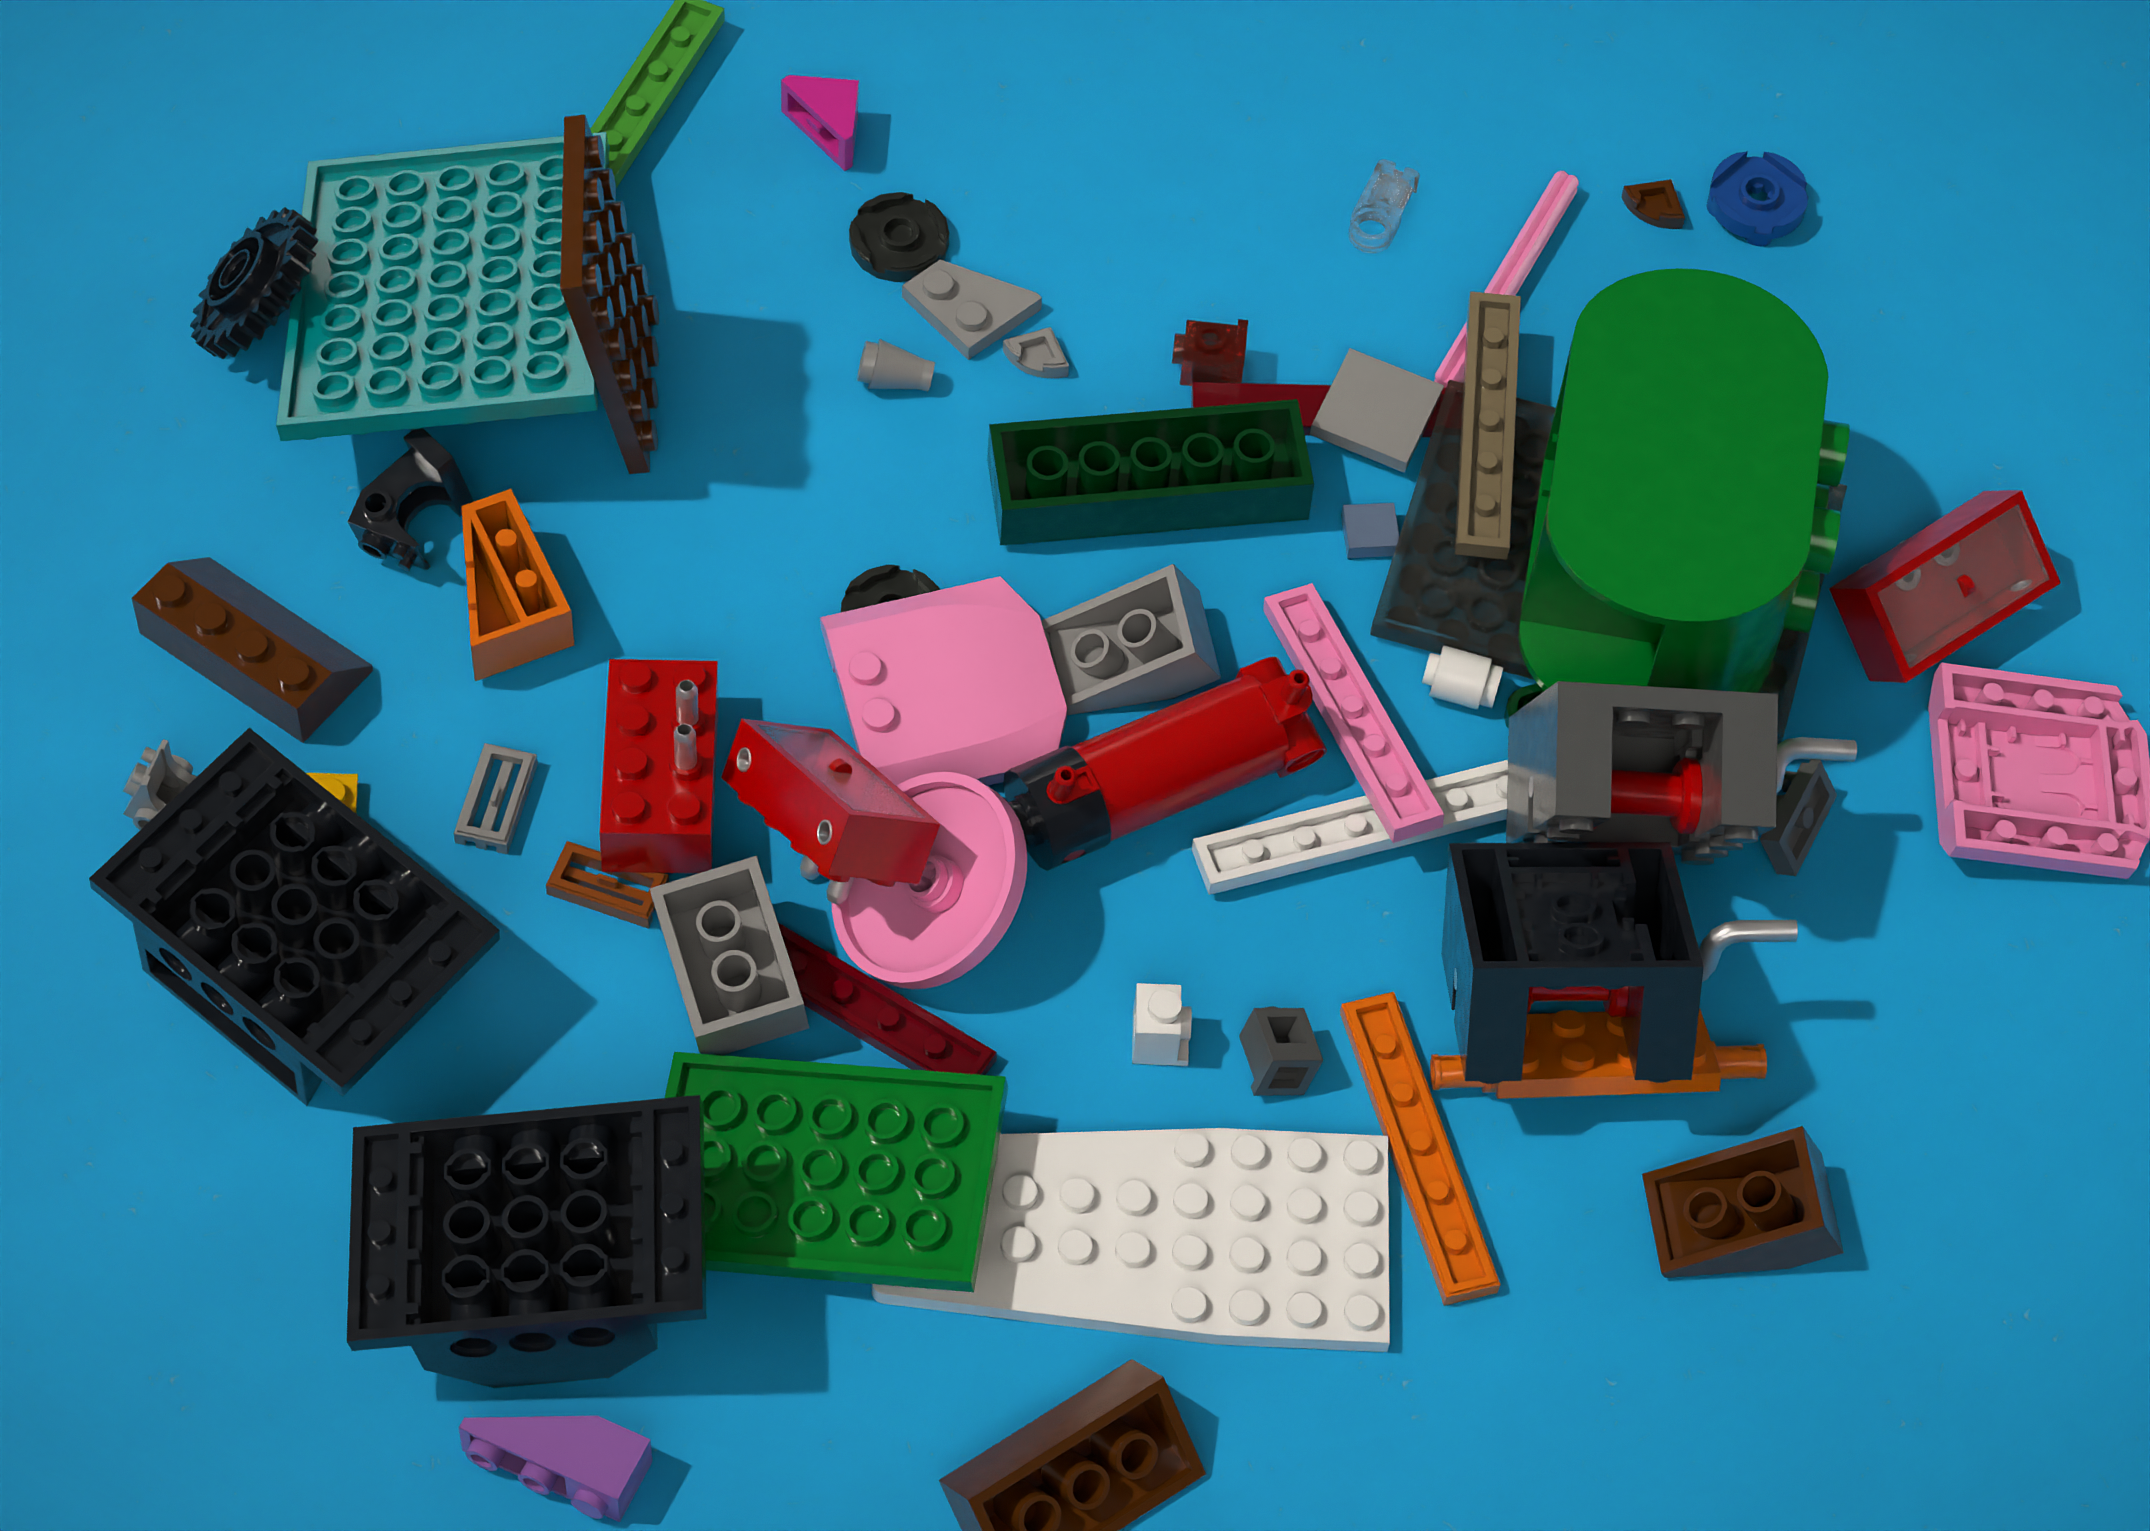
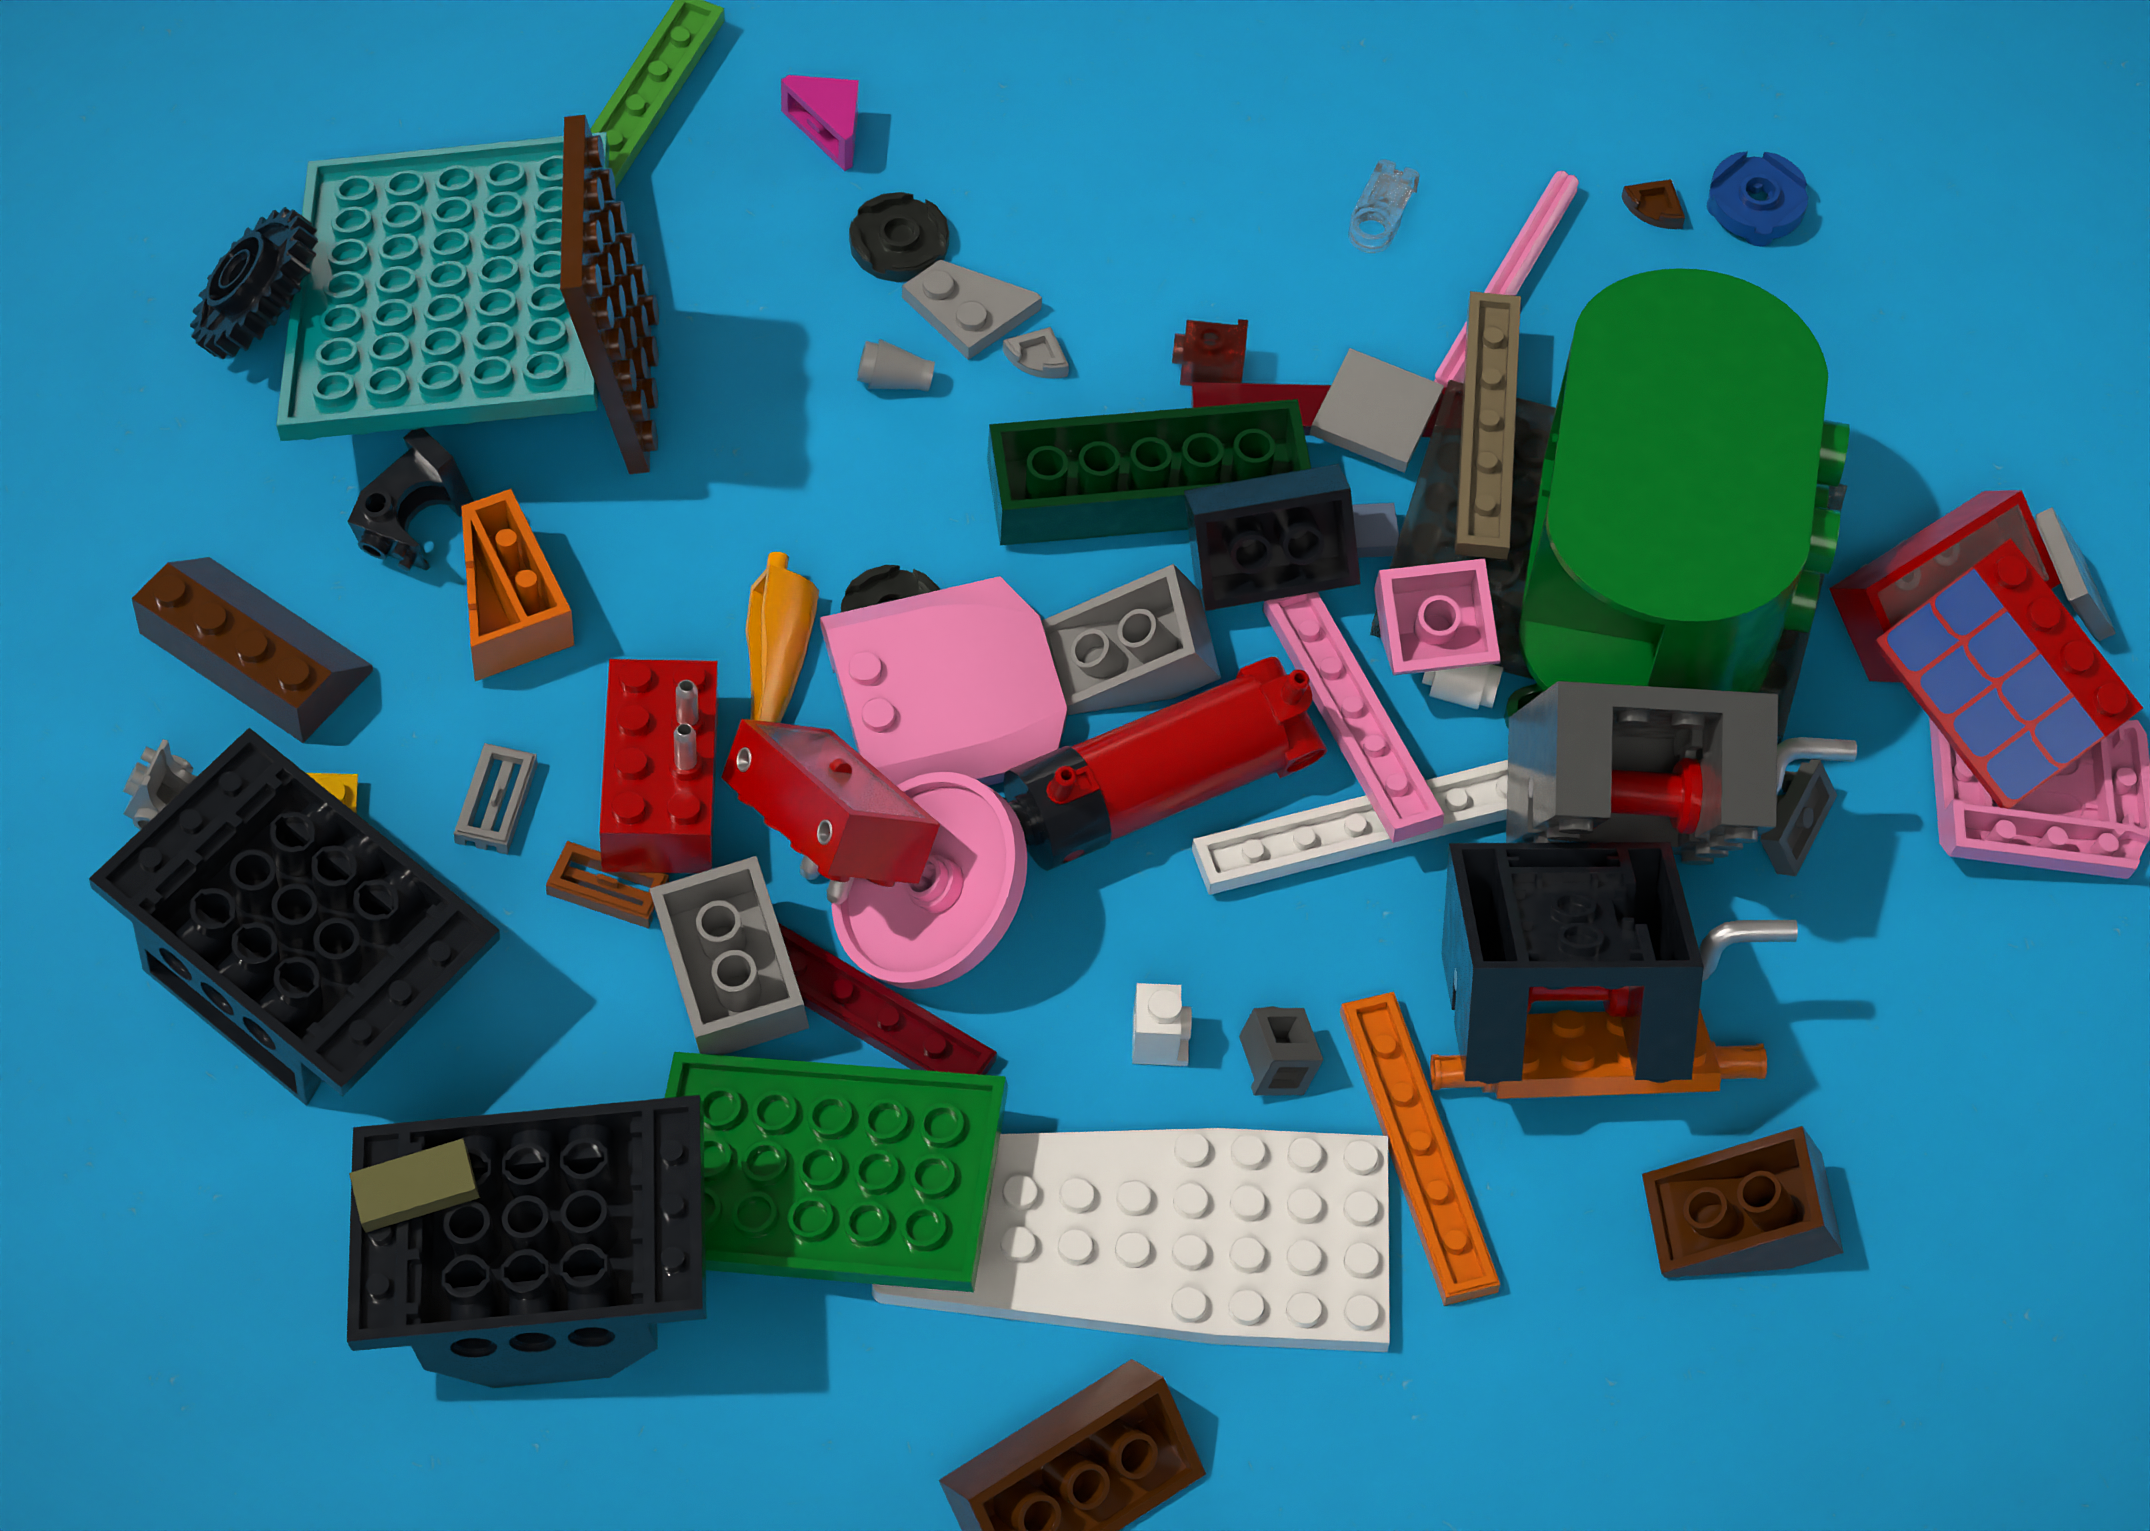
(414, 1185): none -> olive tile
(572, 1456): medium lavender slope -> none
(778, 636): none -> light orange piece
(1272, 537): none -> black brick
(1436, 617): none -> bright pink slope
(2007, 675): none -> slope
(2074, 574): none -> light grey tile

